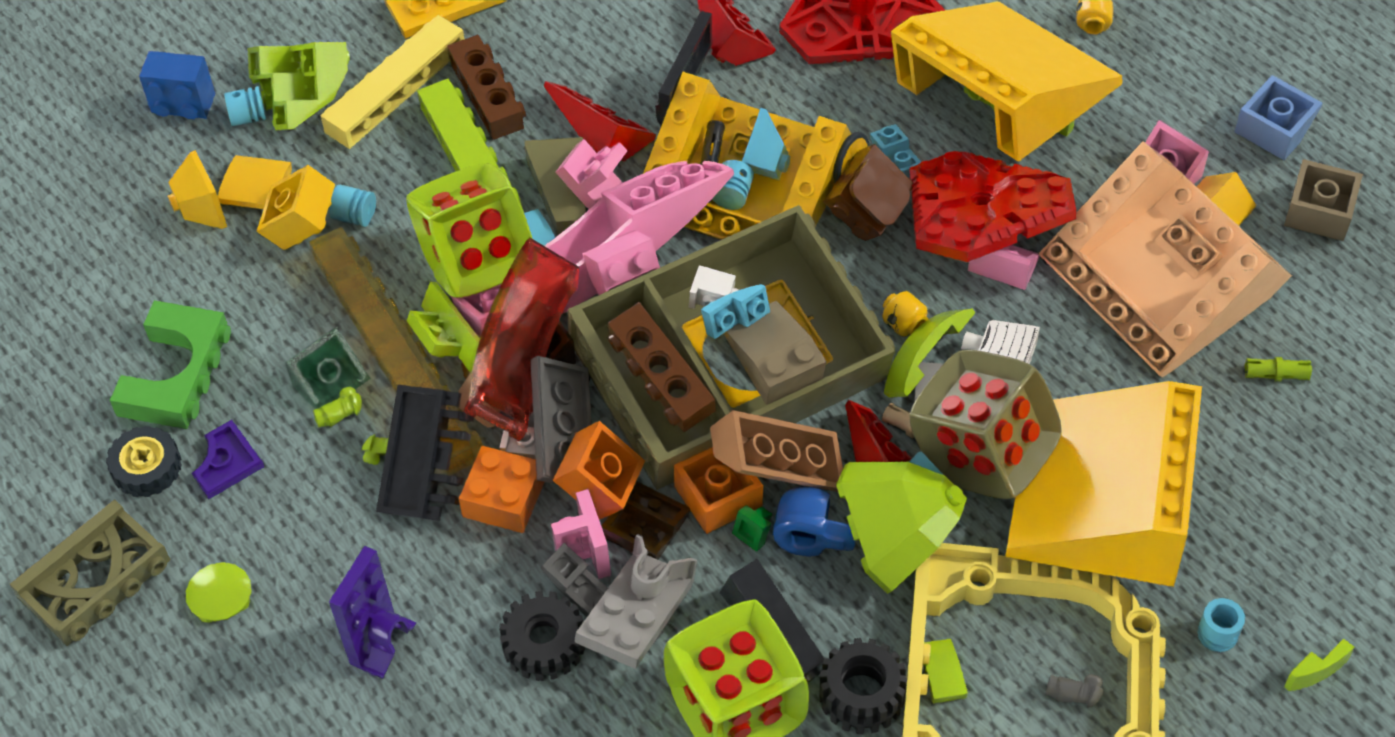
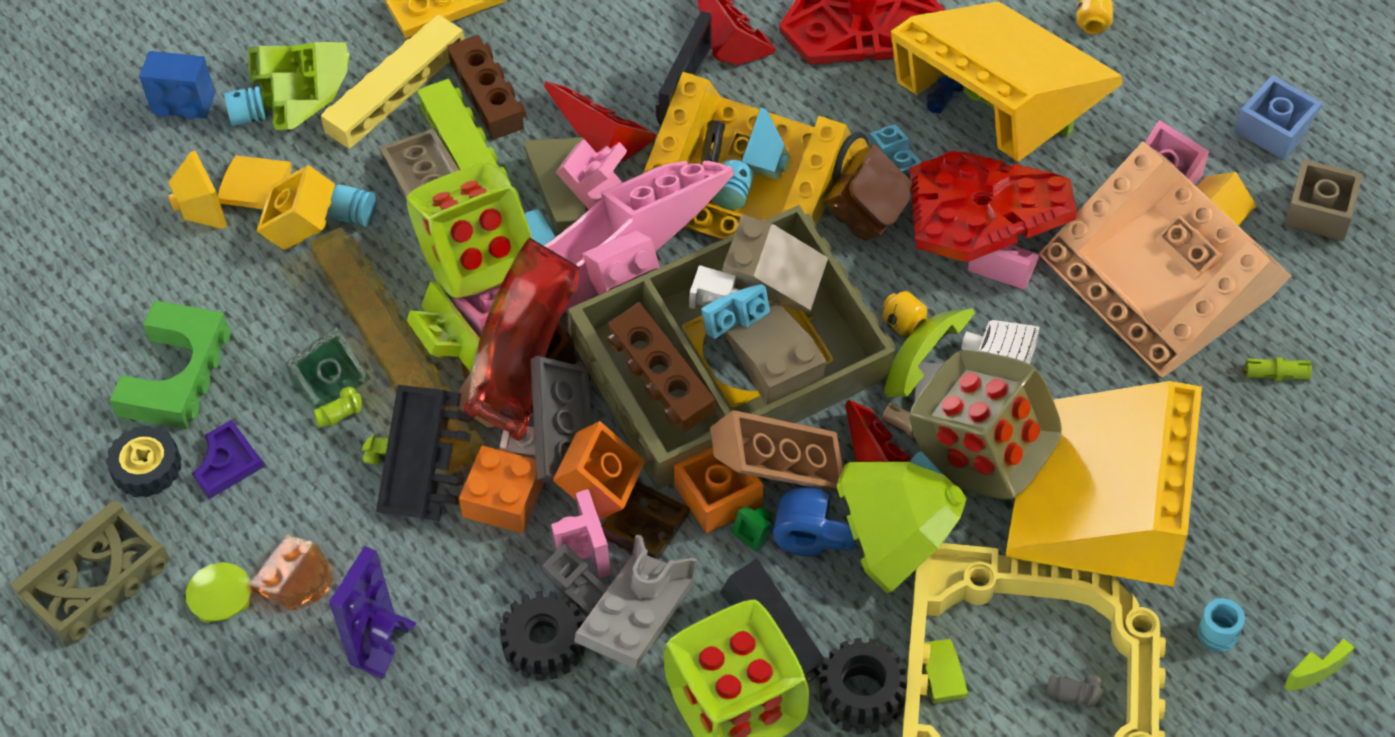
(294, 573): none -> clear orange slope
(417, 160): none -> dark tan plate
(776, 260): none -> slope
(942, 93): none -> arm

